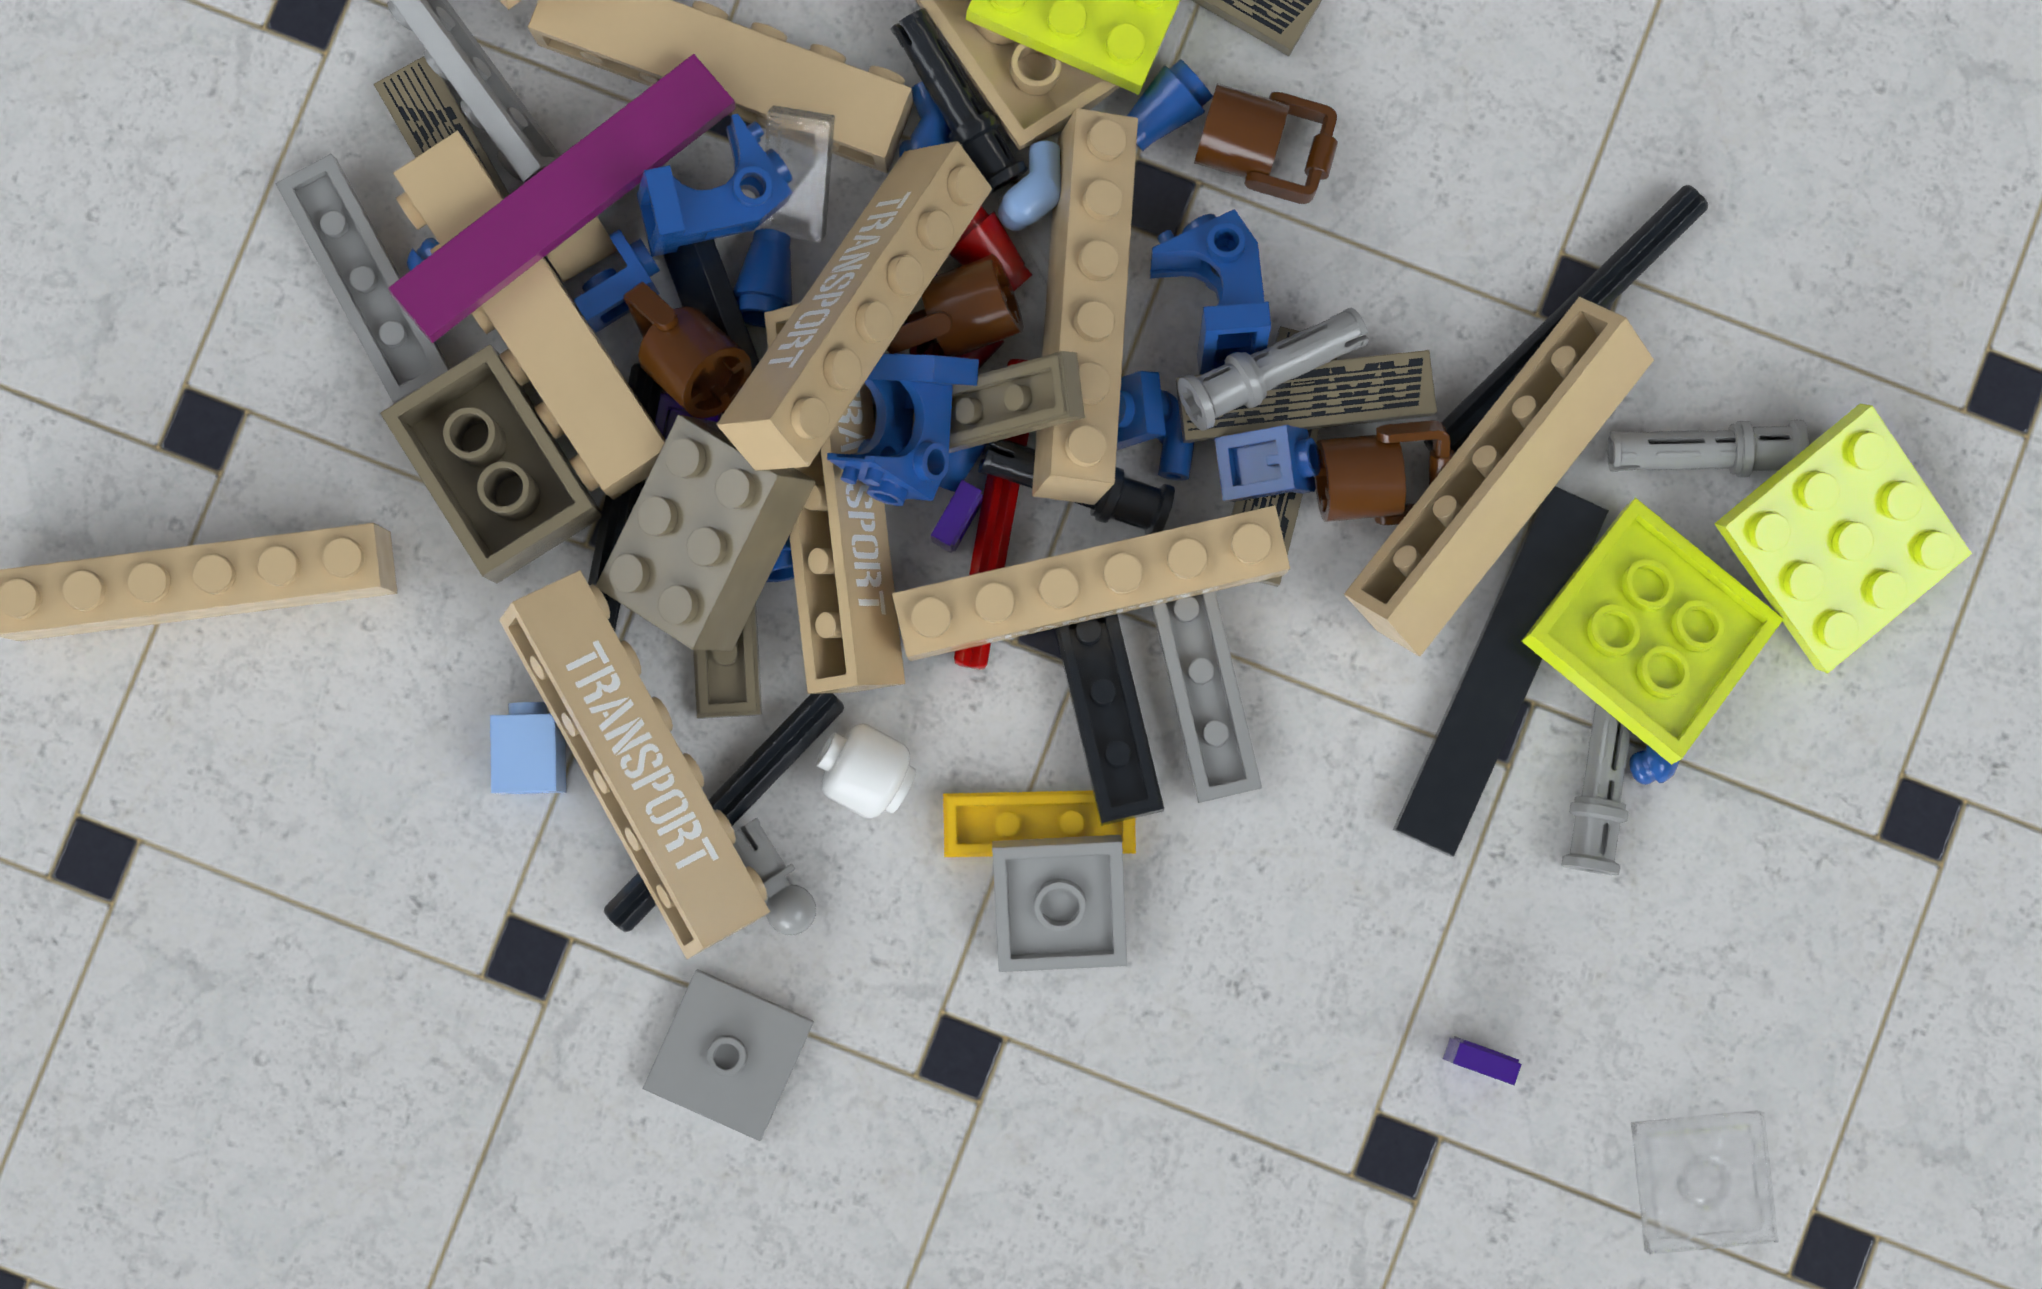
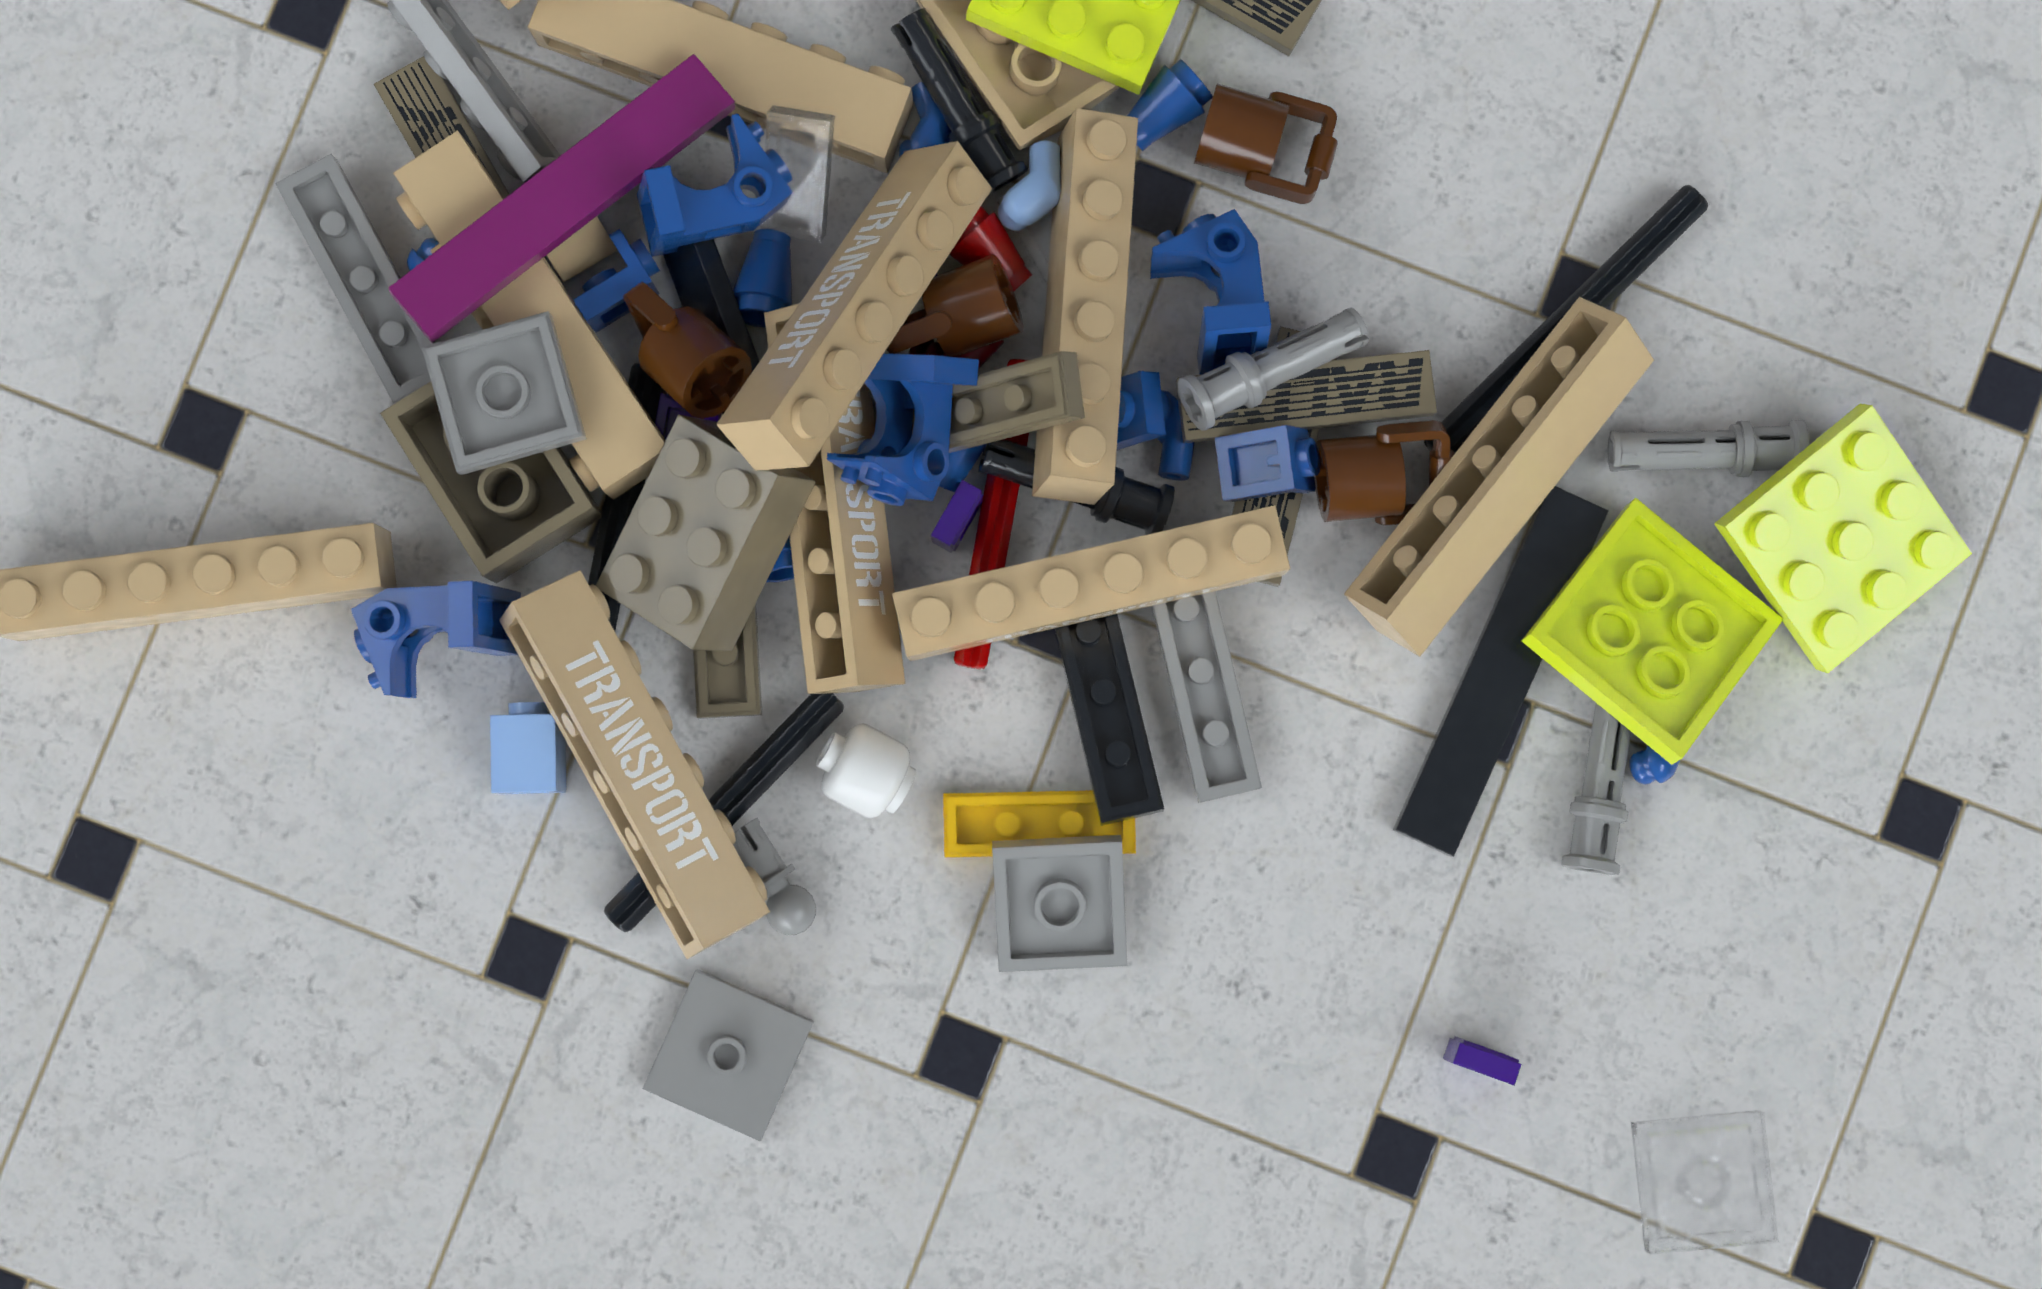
(462, 609): none -> blue tile
(504, 393): none -> light grey plate

